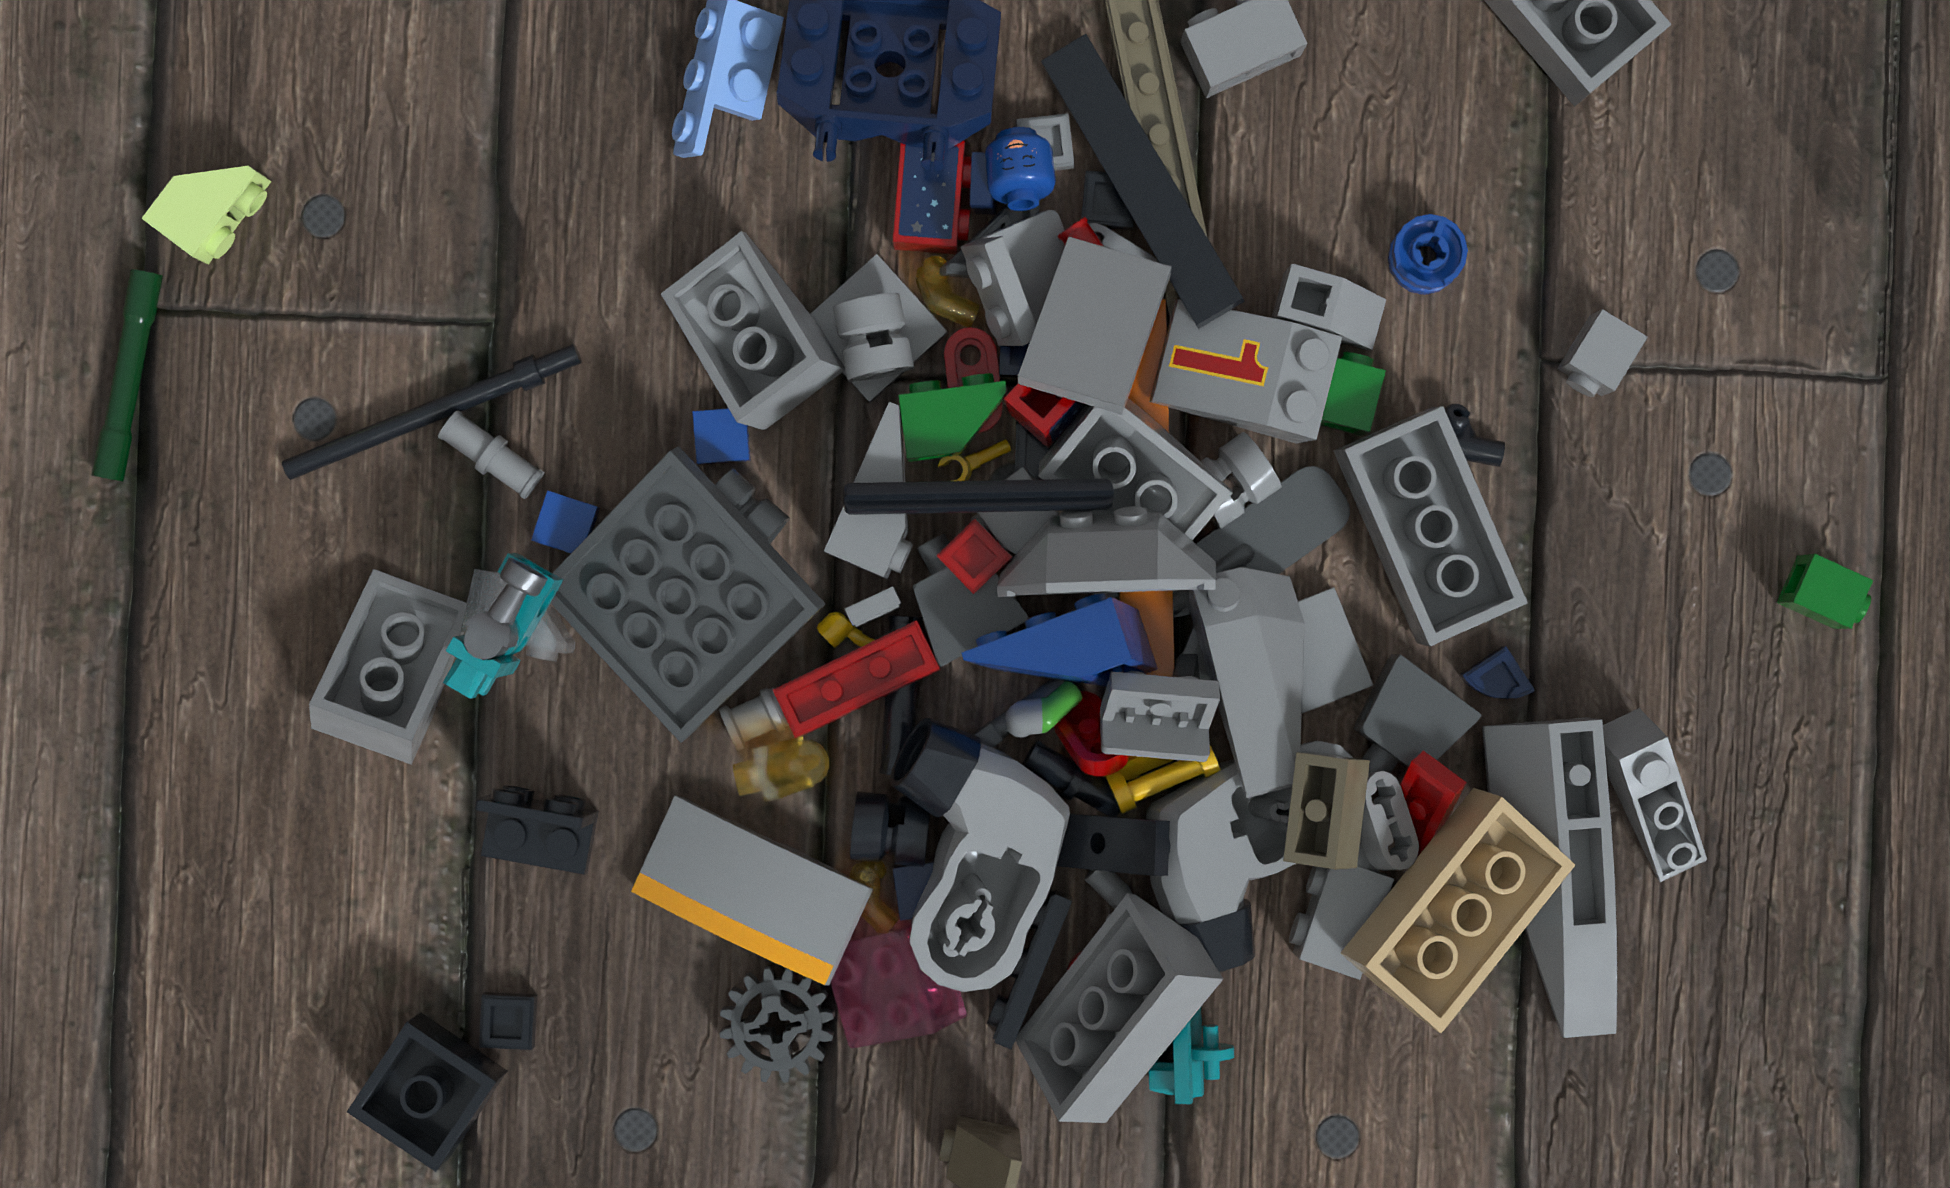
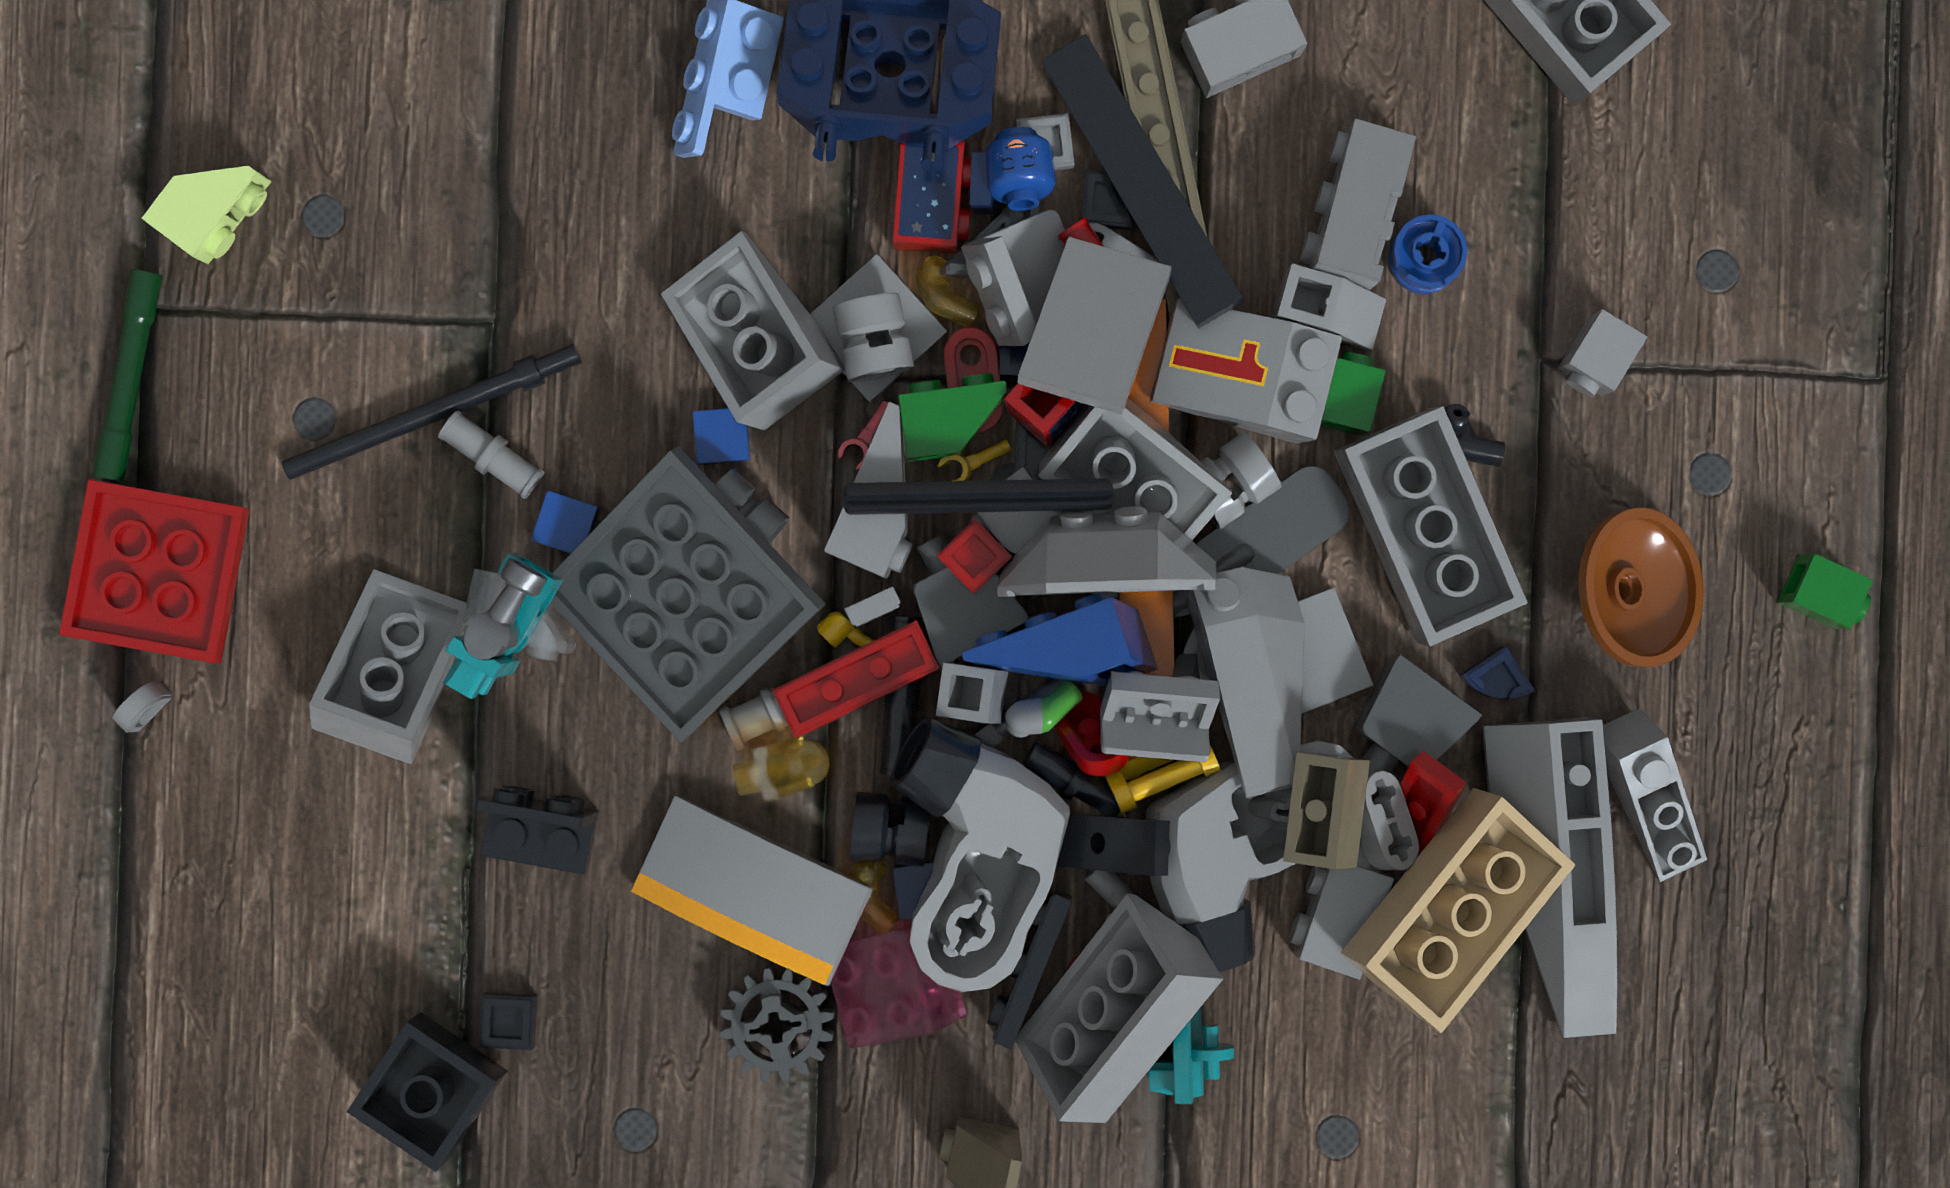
(142, 706): none -> light grey tile
(154, 571): none -> red plate
(866, 435): none -> coral hand
(971, 693): none -> light grey brick
(1359, 202): none -> light grey wedge
(1641, 587): none -> dark orange dish

